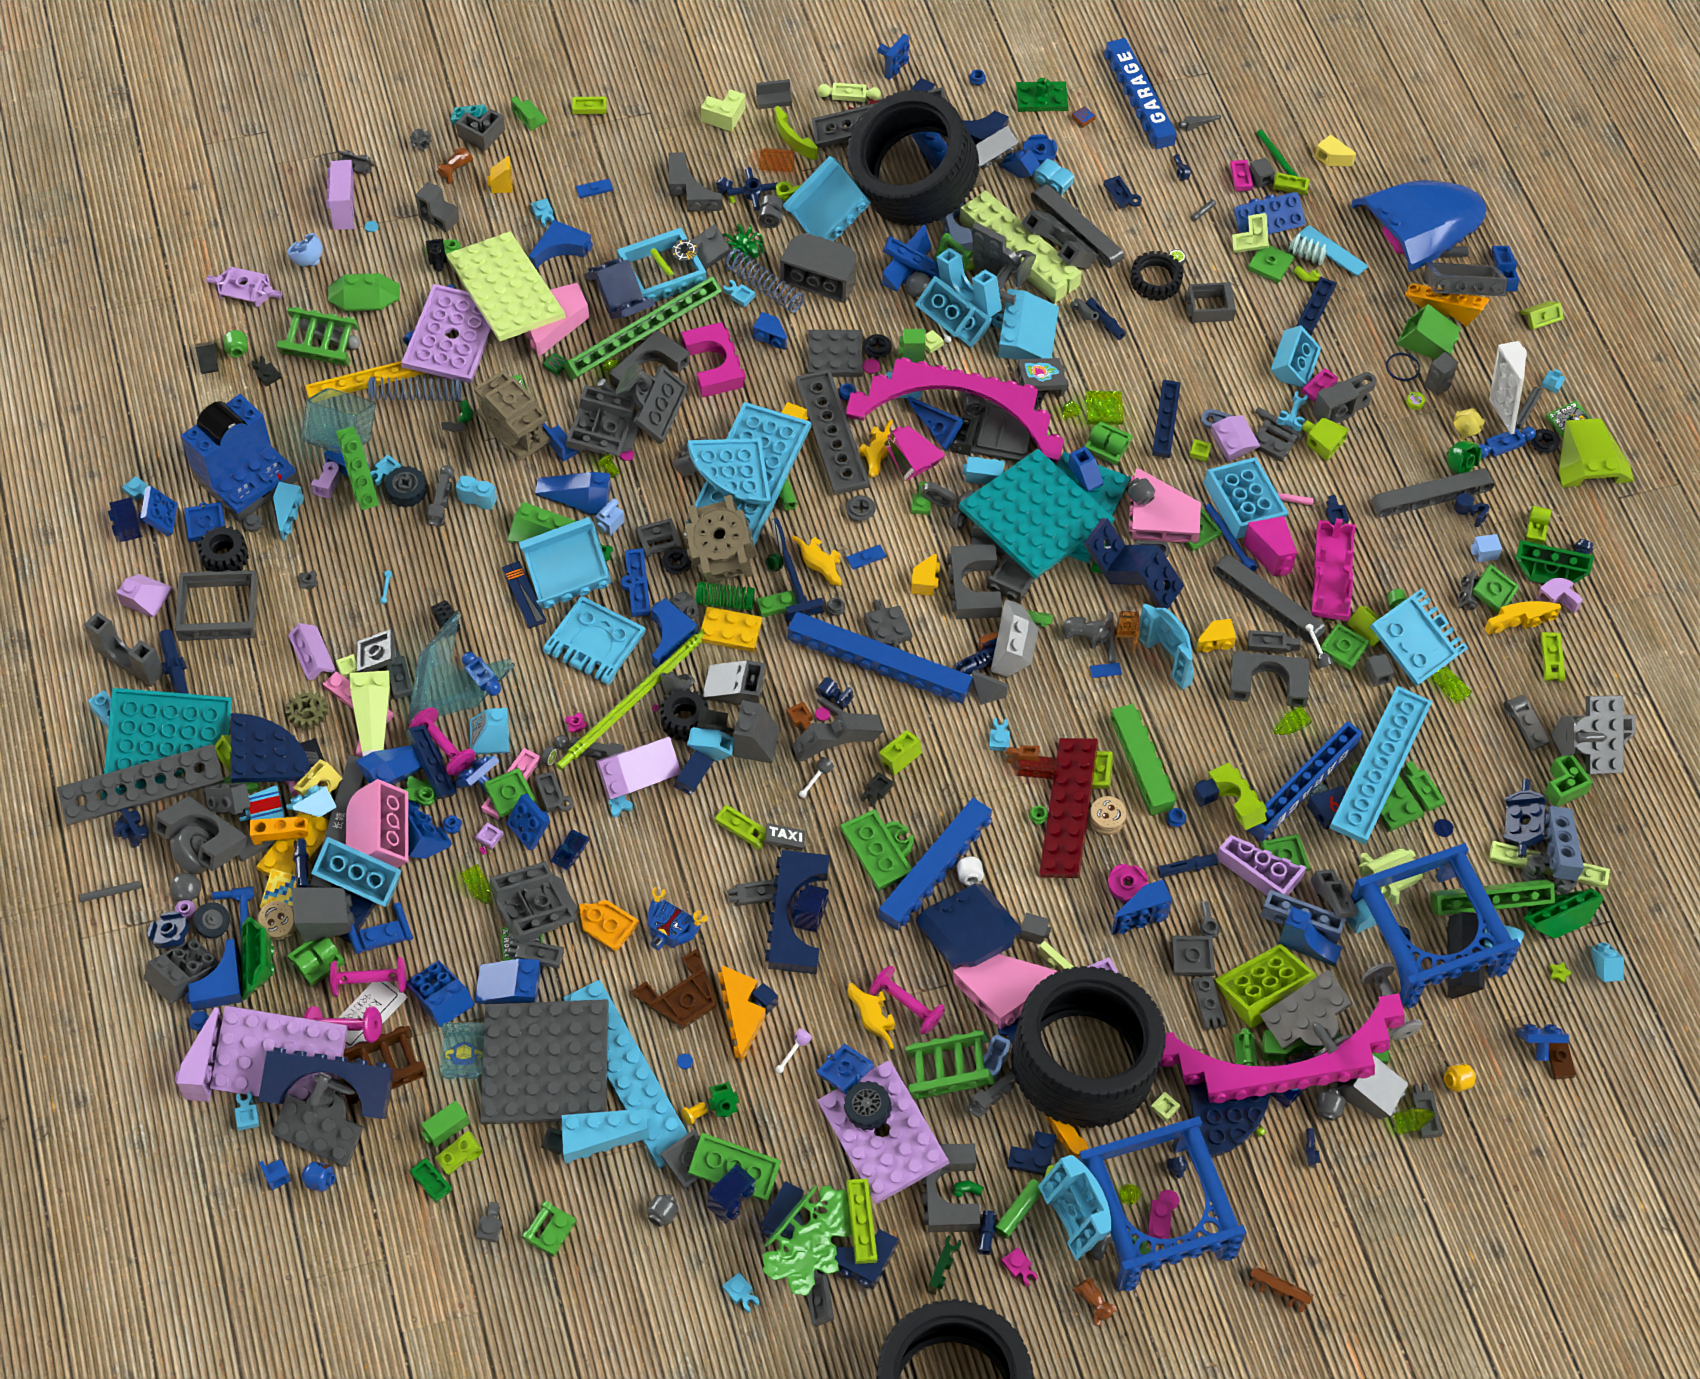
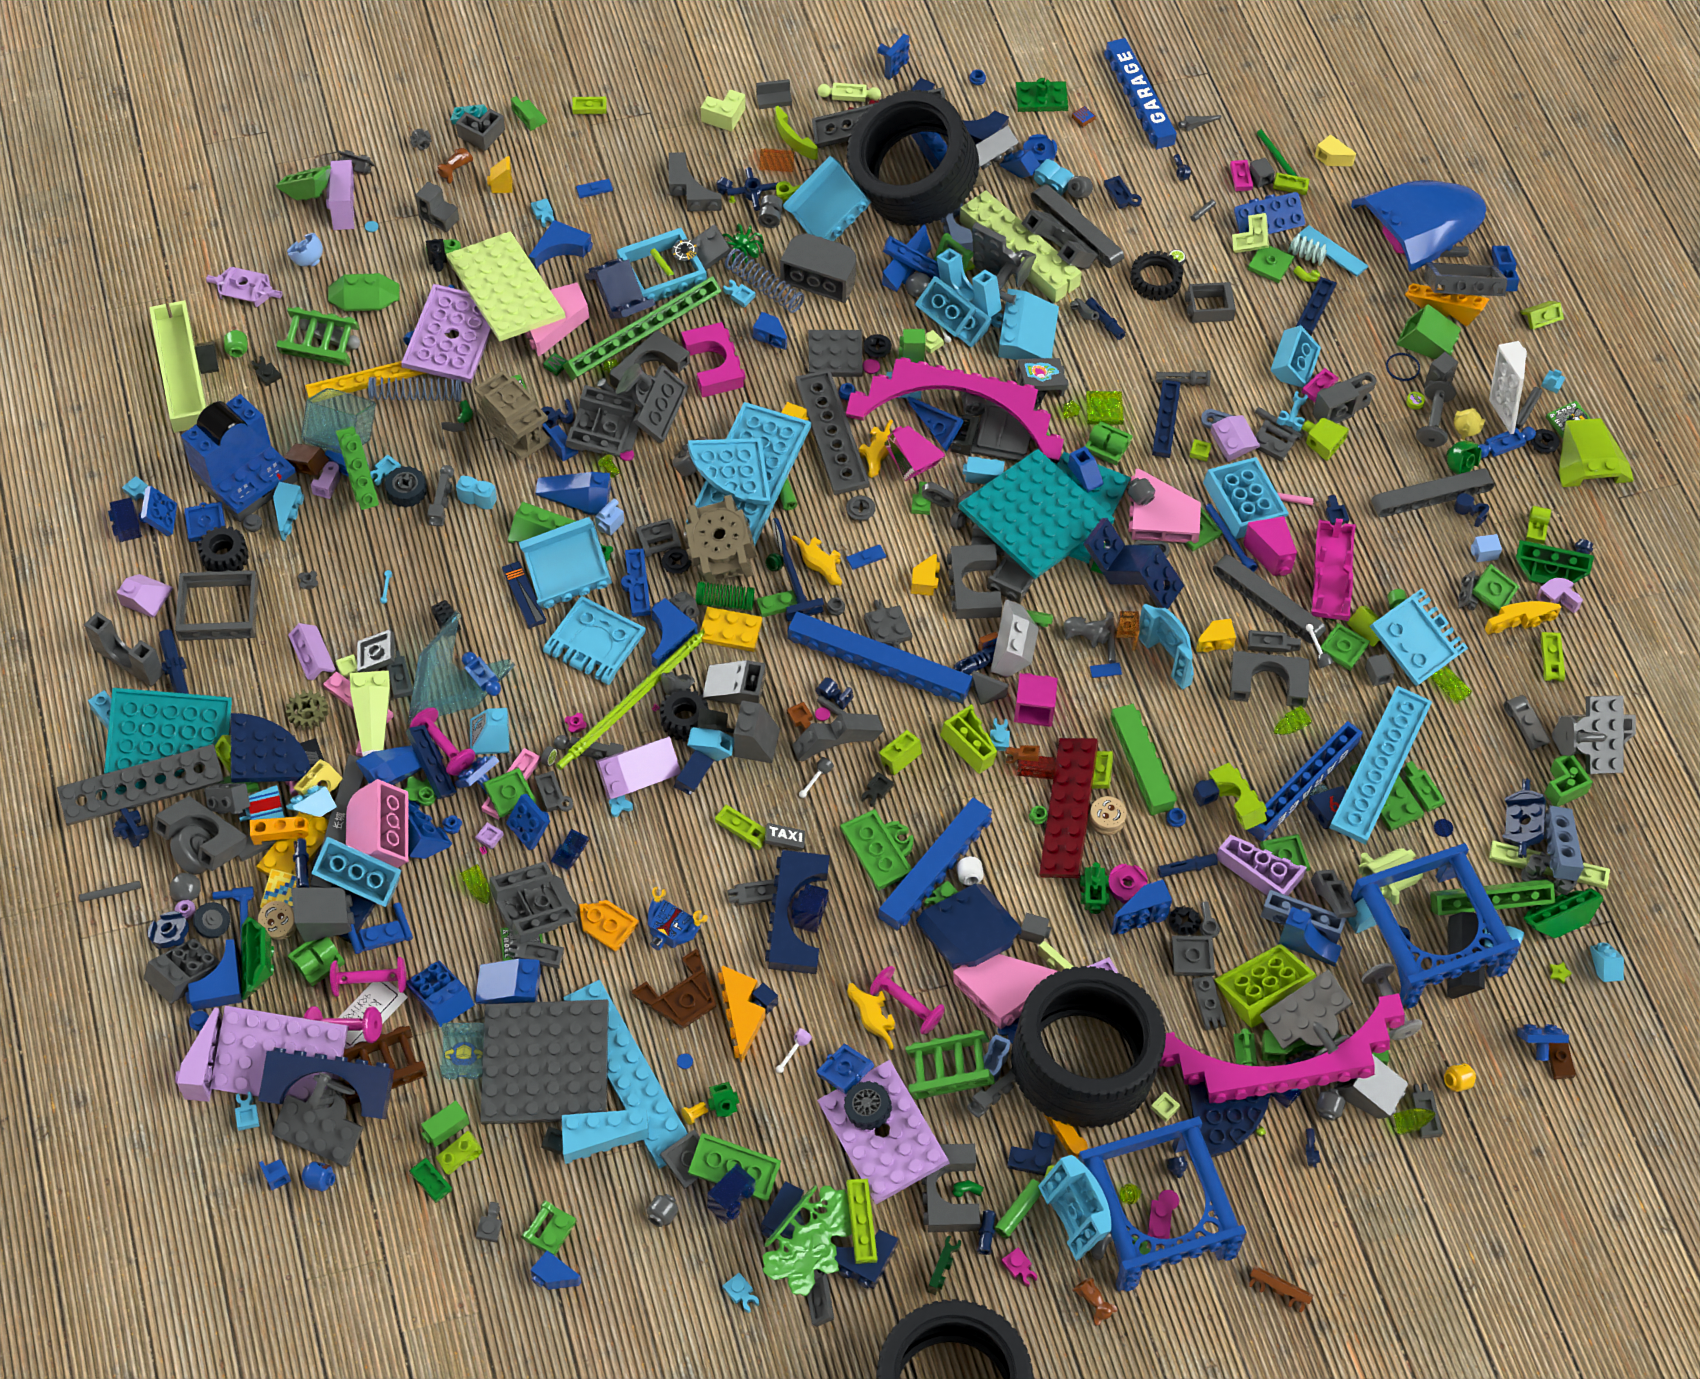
(178, 364): none -> yellowish green piece
(306, 183): none -> bright green wedge
(306, 458): none -> reddish brown brick
(553, 415): none -> dark blue leg
(553, 1273): none -> blue slope
(941, 893): none -> bright green plate
(969, 739): none -> lime wedge
(1035, 699): none -> dark pink slope
(1080, 186): none -> dark grey head
(1094, 886): none -> green brick
(1160, 376): none -> dark grey pin
(1187, 928): none -> black gear
(1431, 434): none -> dark grey hose

